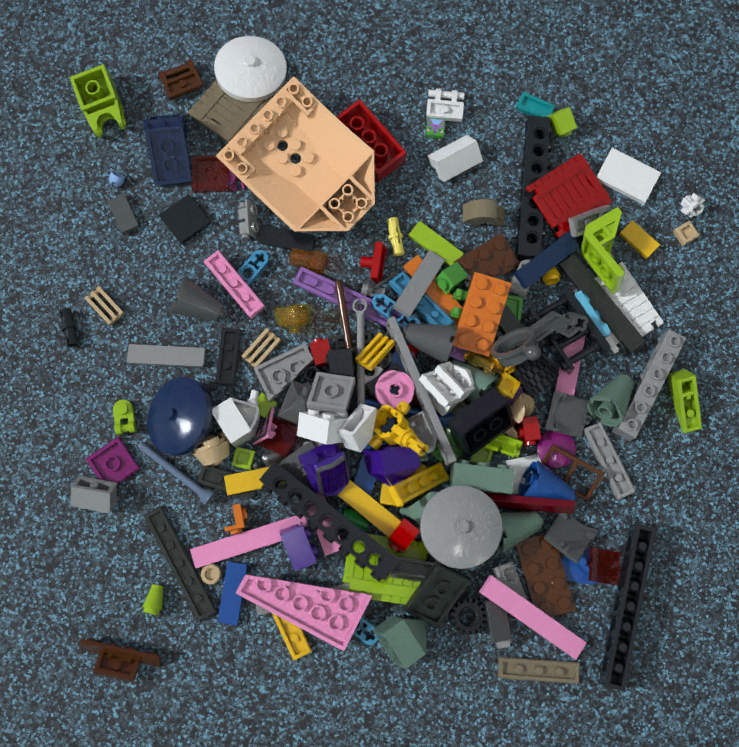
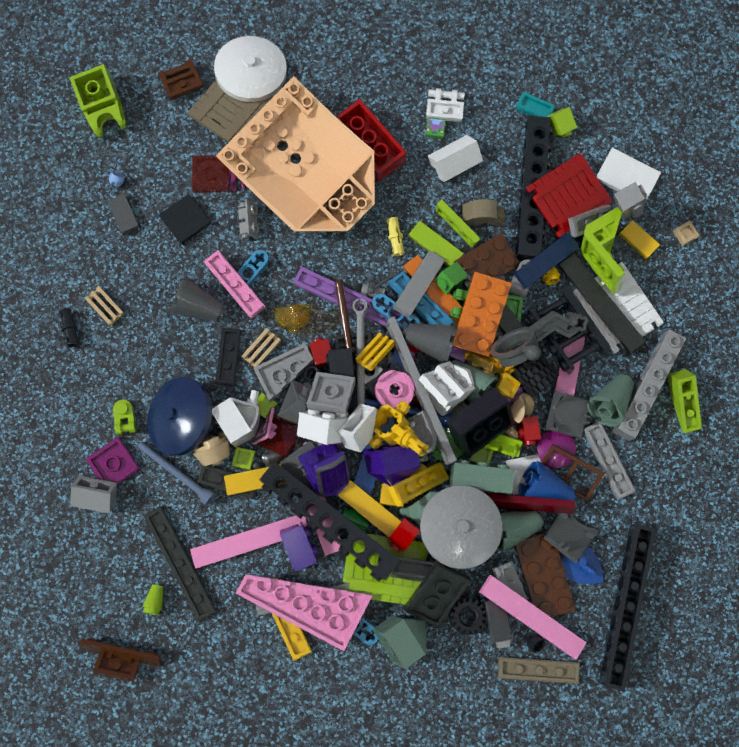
(166, 356): light grey tile -> none
(168, 148): dark blue bracket -> none
(211, 574): tan tile -> none
(230, 601): blue tile -> none
(240, 516): orange bracket -> none
(285, 238): black tile -> none
(313, 261): clear orange piece -> none
(376, 262): red tile -> none
(457, 224): none -> lime tile
(535, 643): none -> black hinge
(593, 314): medium azure hinge -> none
(604, 566): clear red piece -> none
(631, 200): none -> light grey brick
(692, 205): white gear -> none

